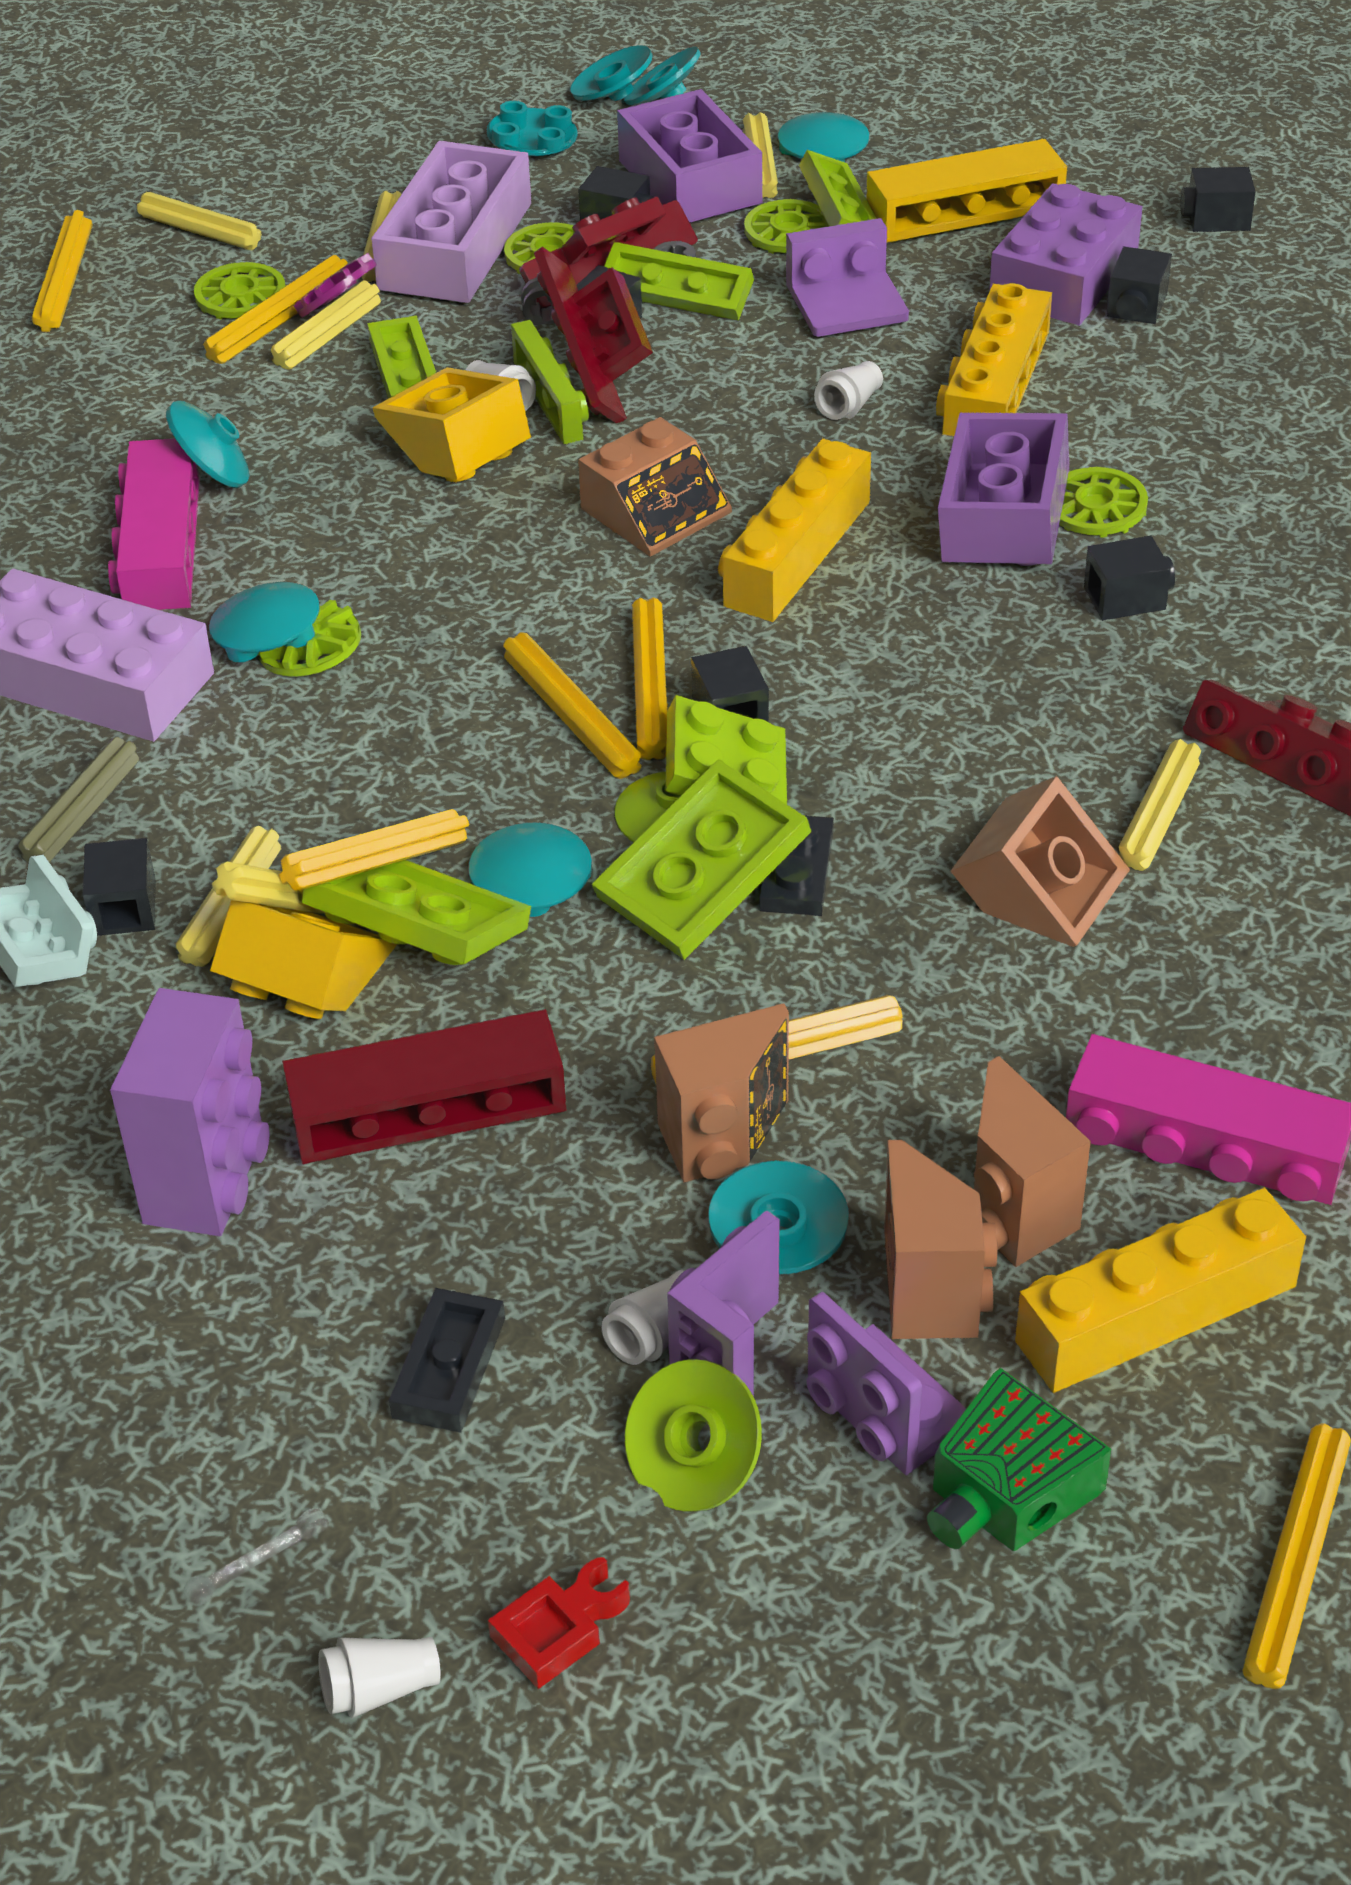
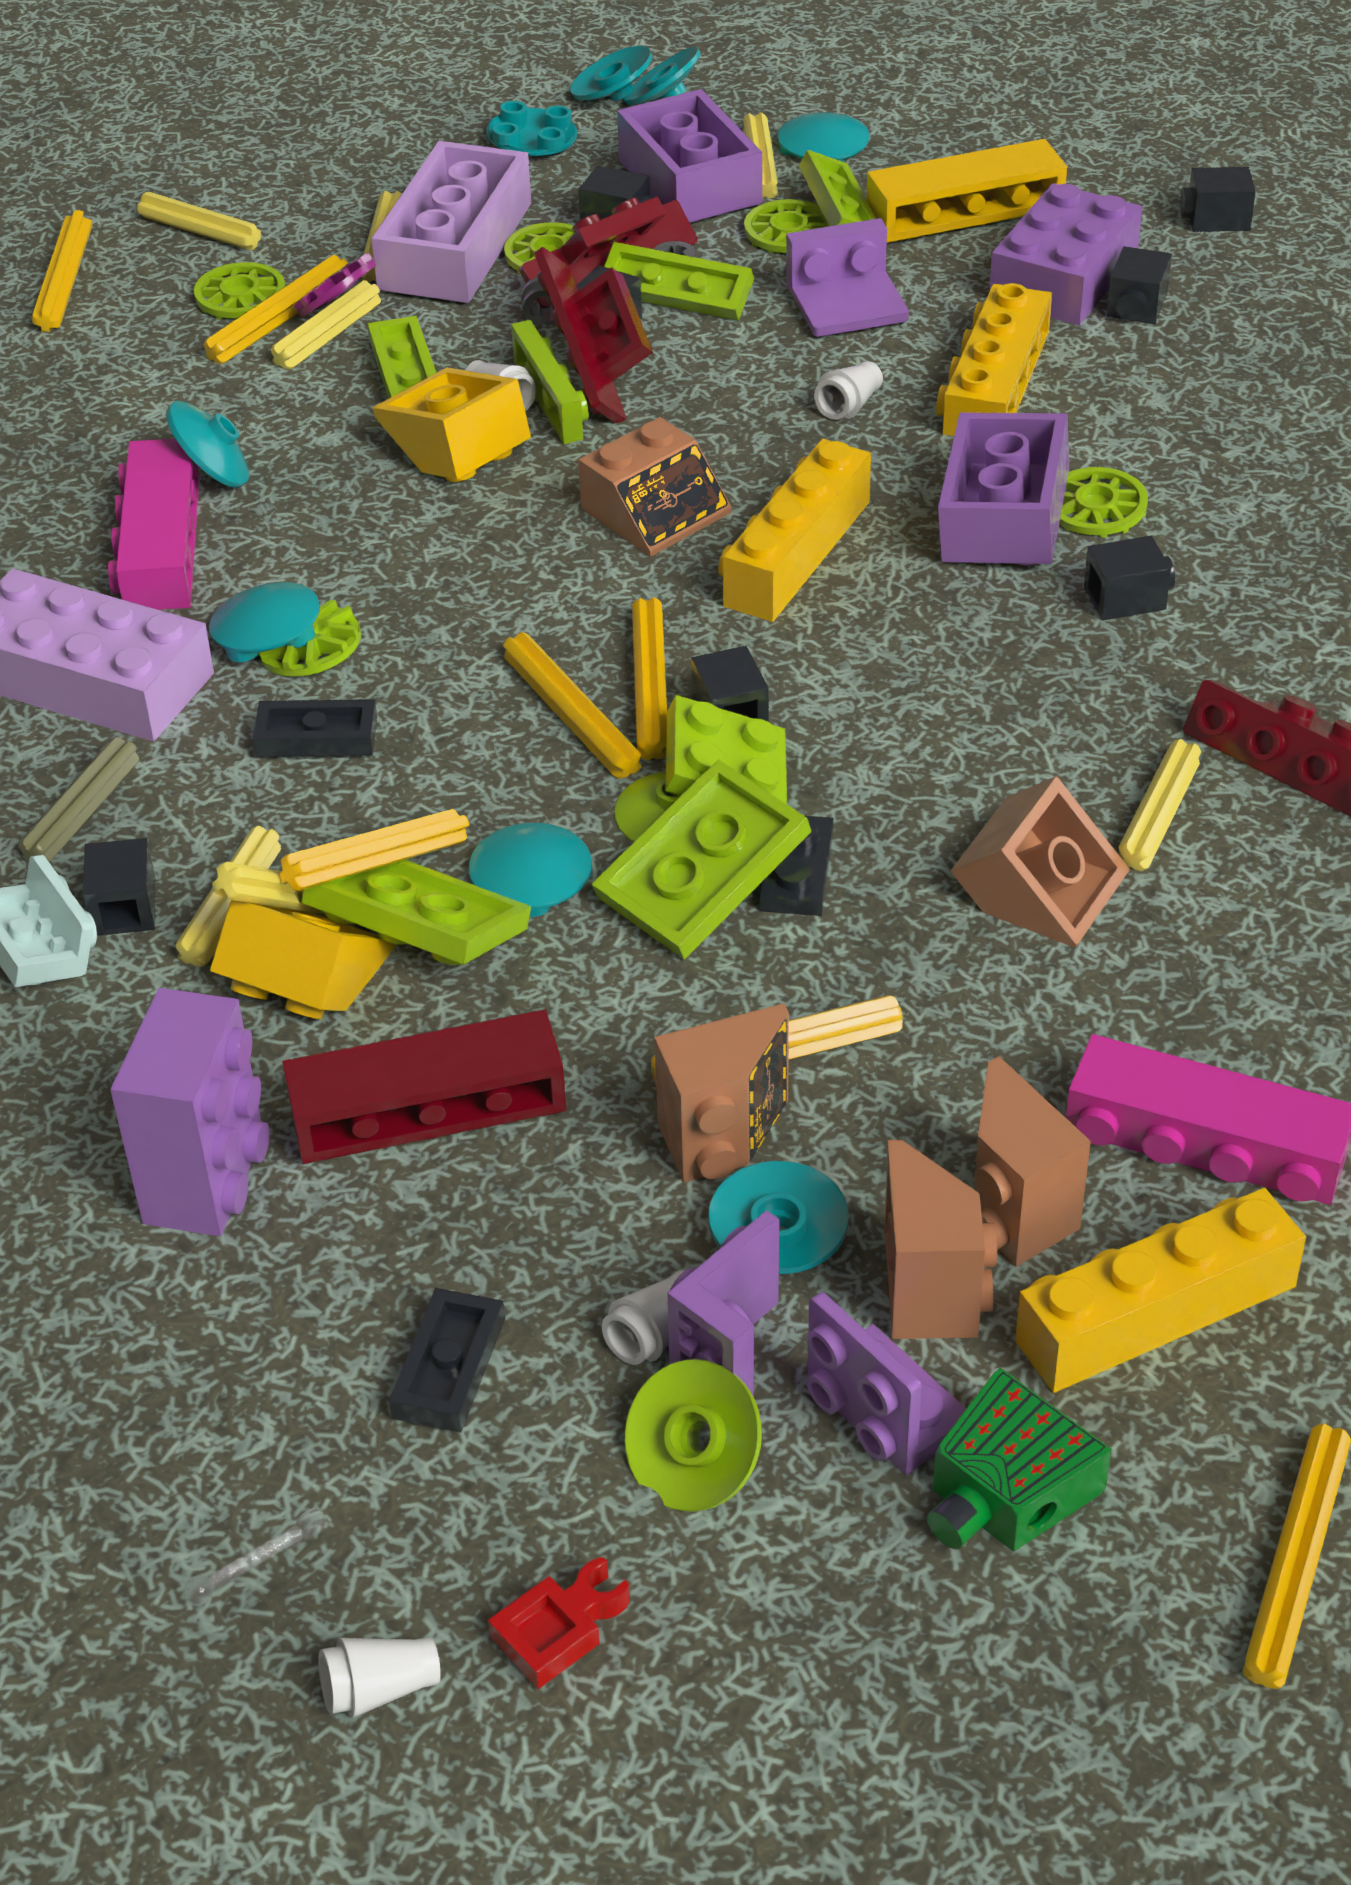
(315, 728): none -> black plate

